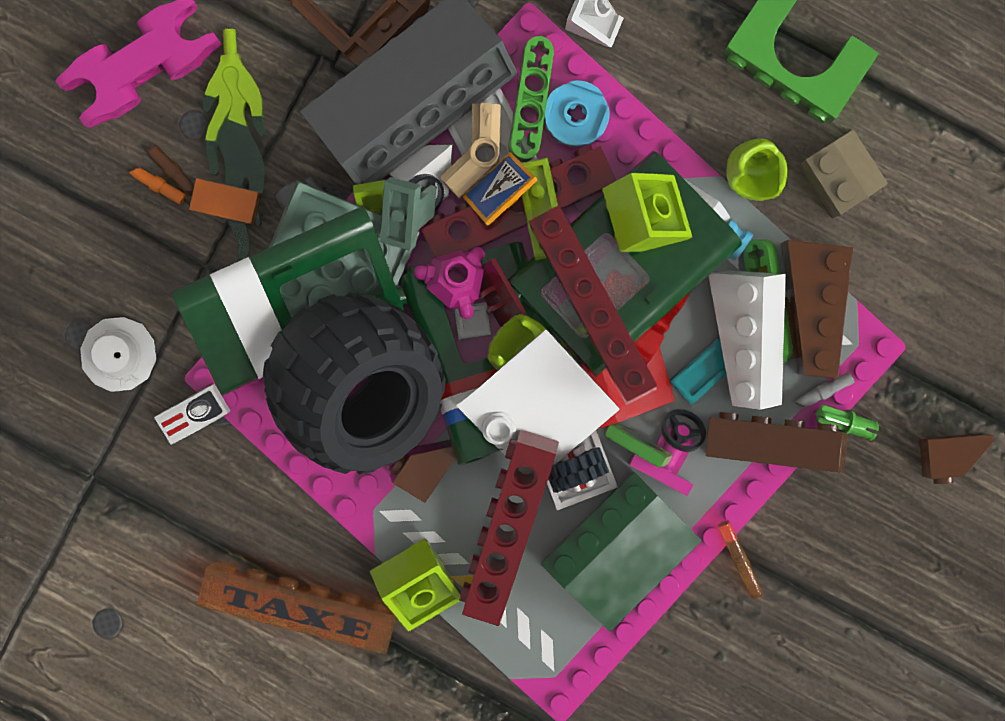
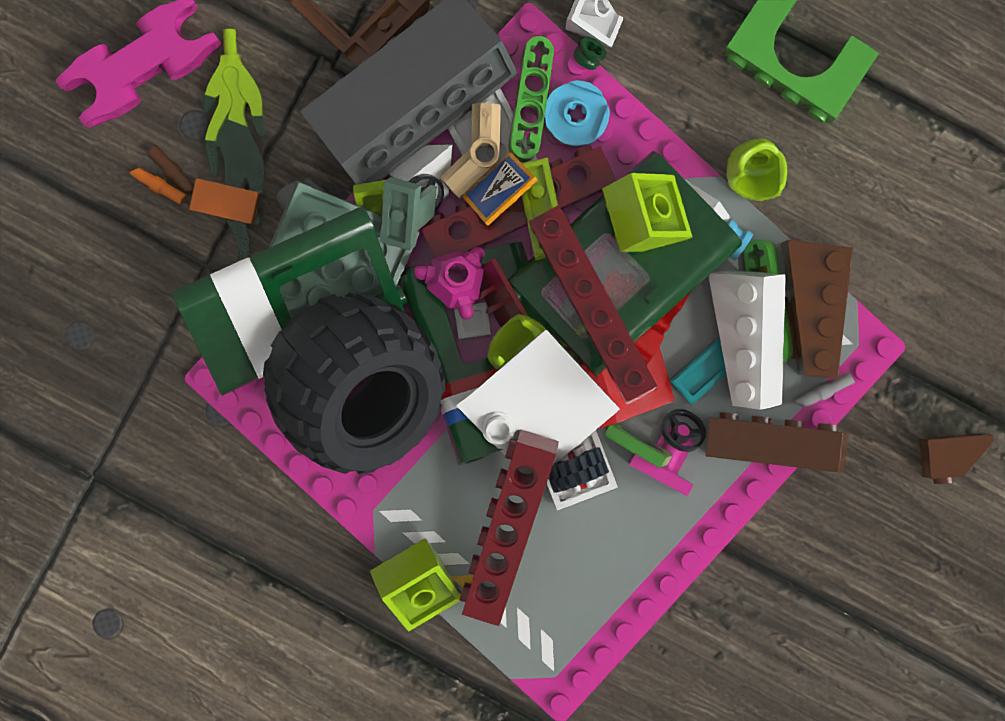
(132, 343): white hat -> none
(192, 414): slope -> none
(297, 607): clear orange brick -> none
(422, 468): reddish brown slope -> none
(589, 53): none -> dark green bush
(621, 551): dark green slope -> none
(740, 559): clear orange piece -> none
(843, 174): dark tan slope -> none
(847, 421): bright green axle -> none

